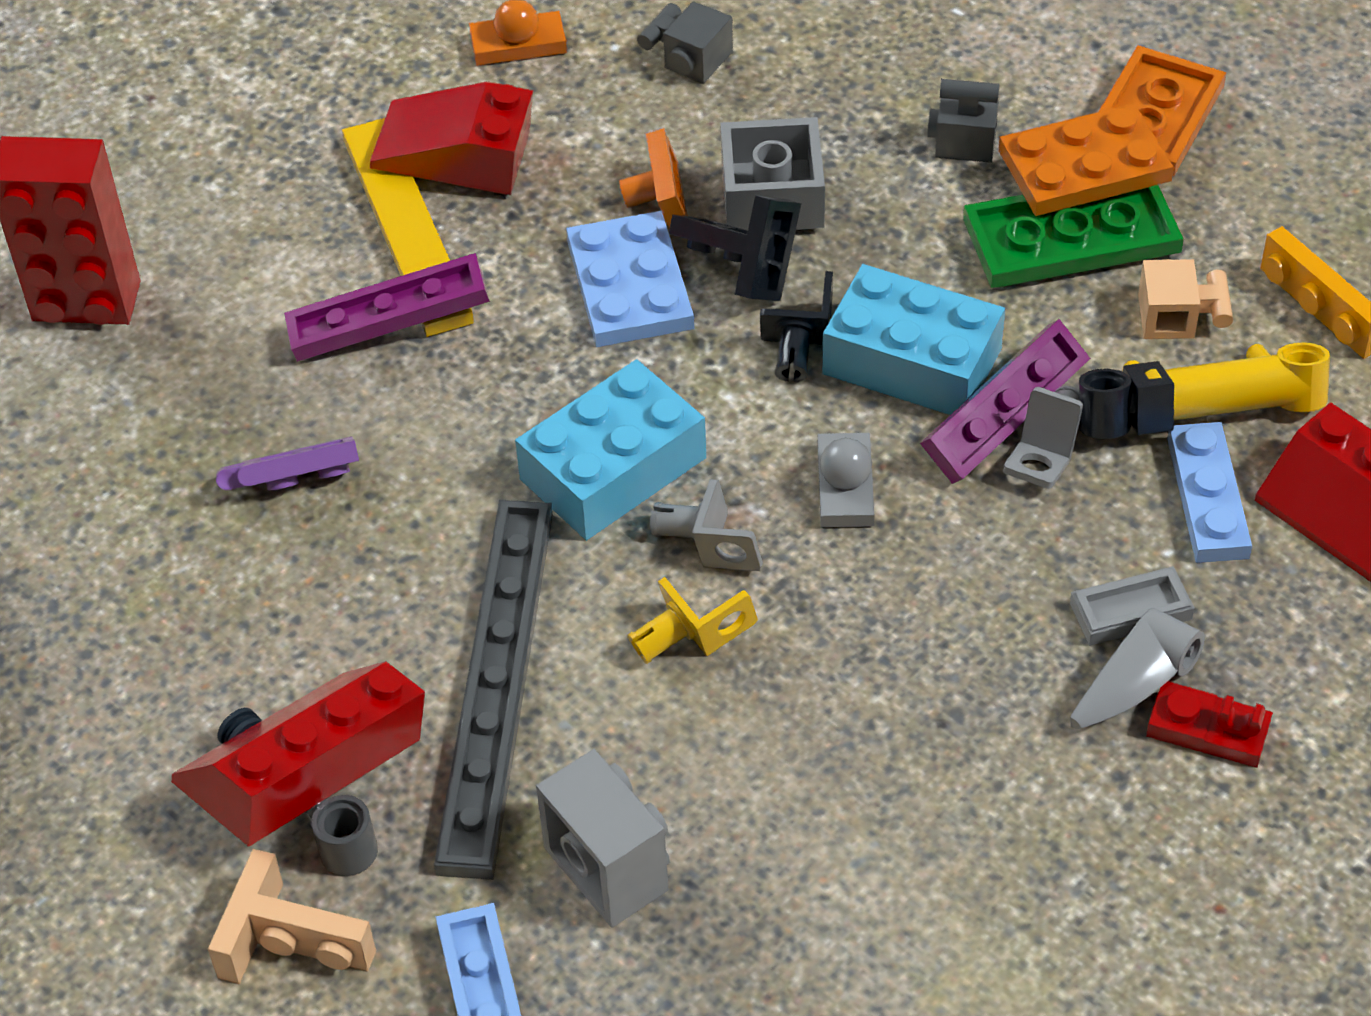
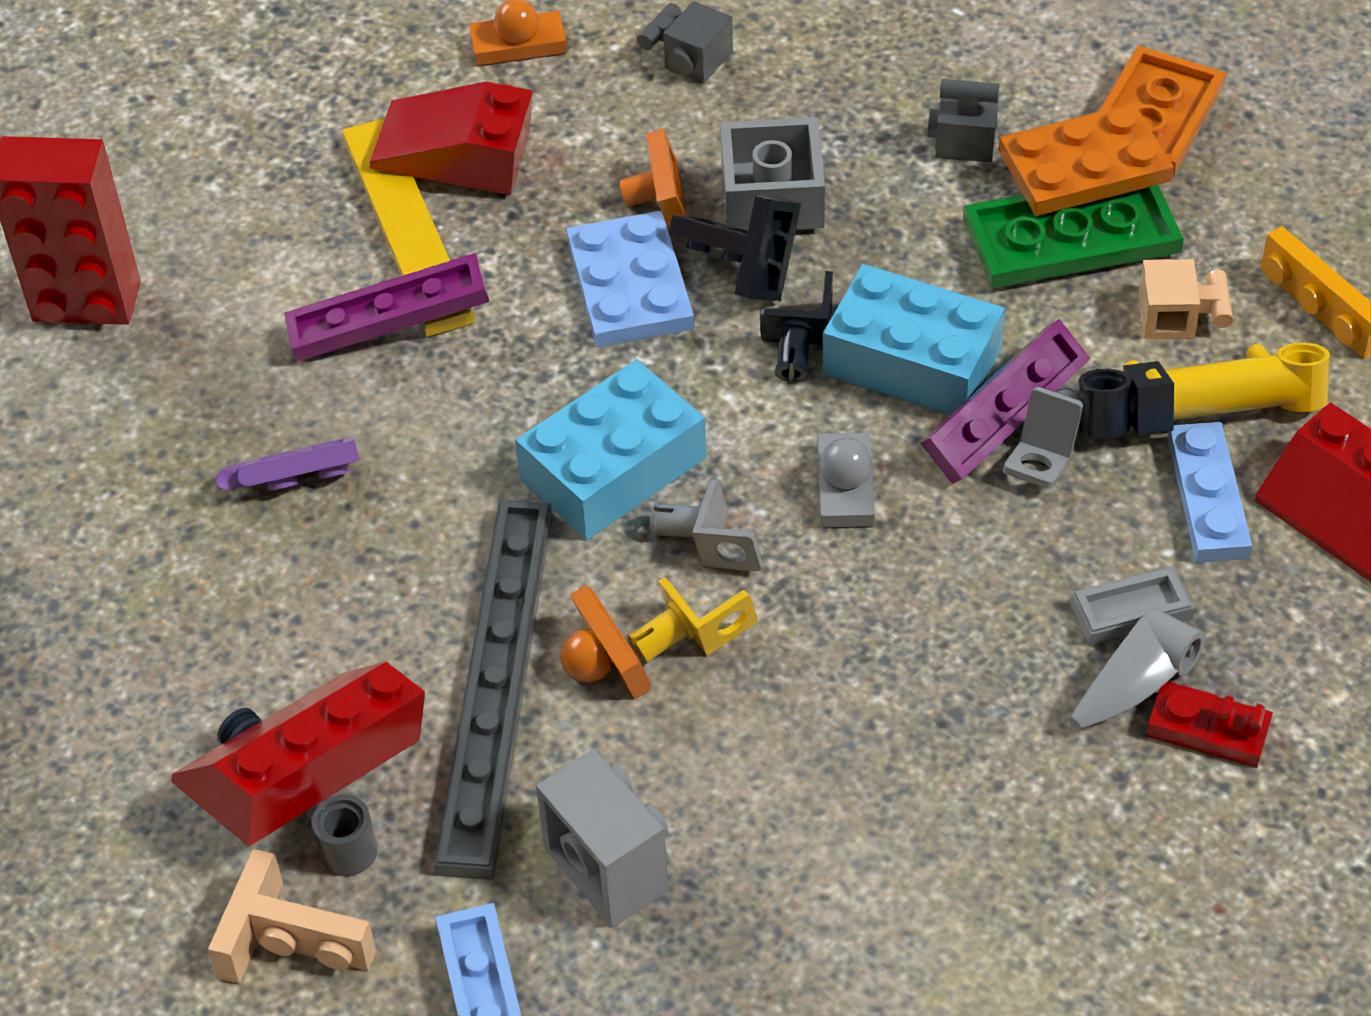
(593, 651): none -> orange tile

